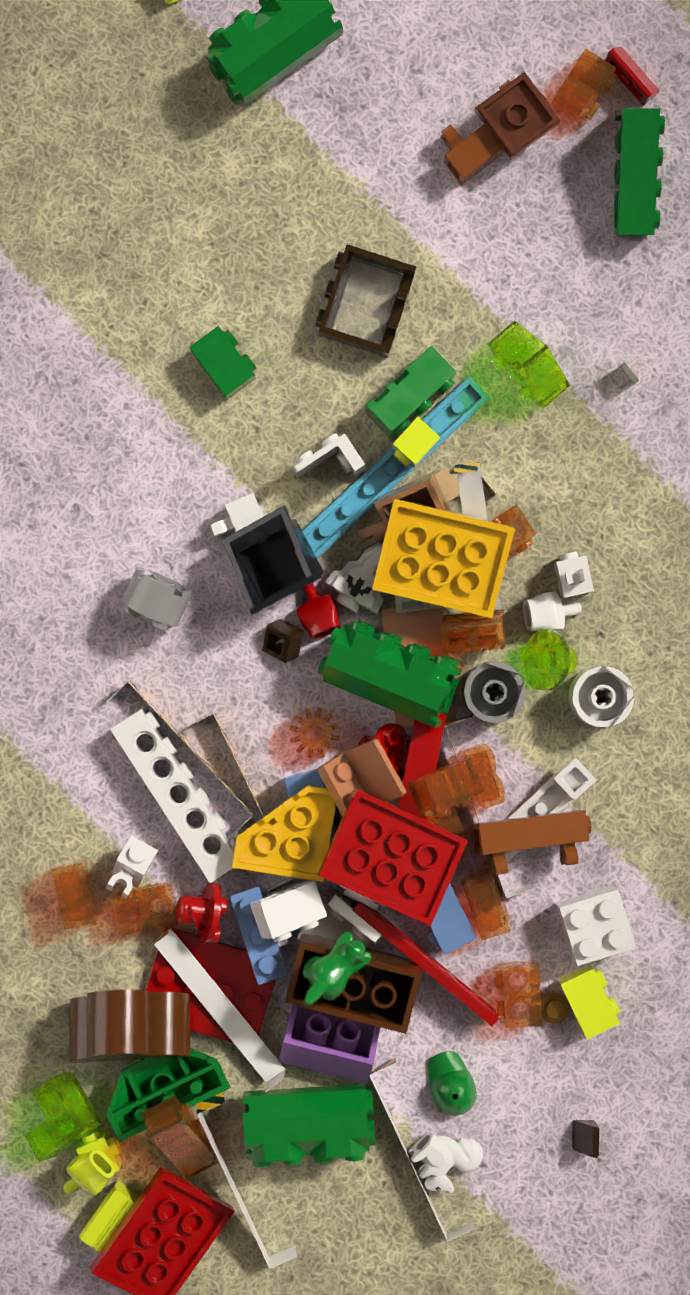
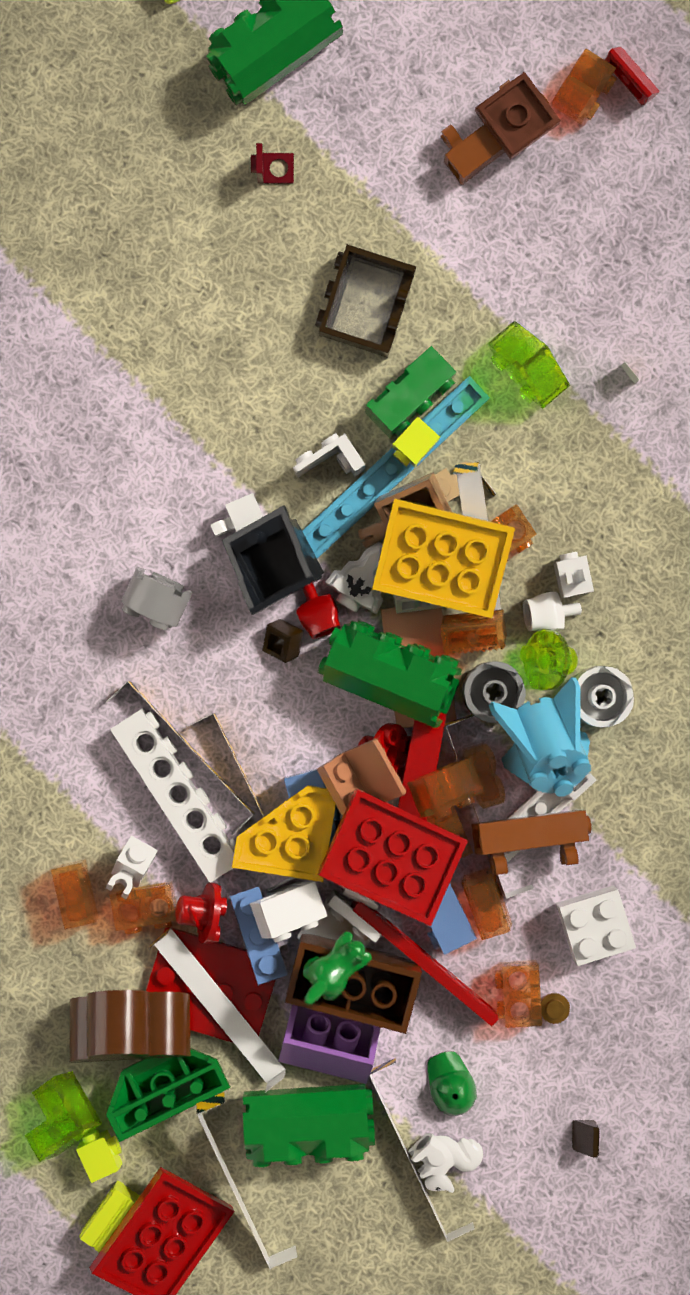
(89, 1172): neon yellow piece -> none
(180, 1136): clear orange brick -> none
(223, 362): green brick -> none
(261, 166): none -> dark red bracket
(305, 728): clear orange gear -> none
(547, 741): none -> medium azure brick
(589, 1001): neon yellow brick -> none
(637, 170): green wedge -> none

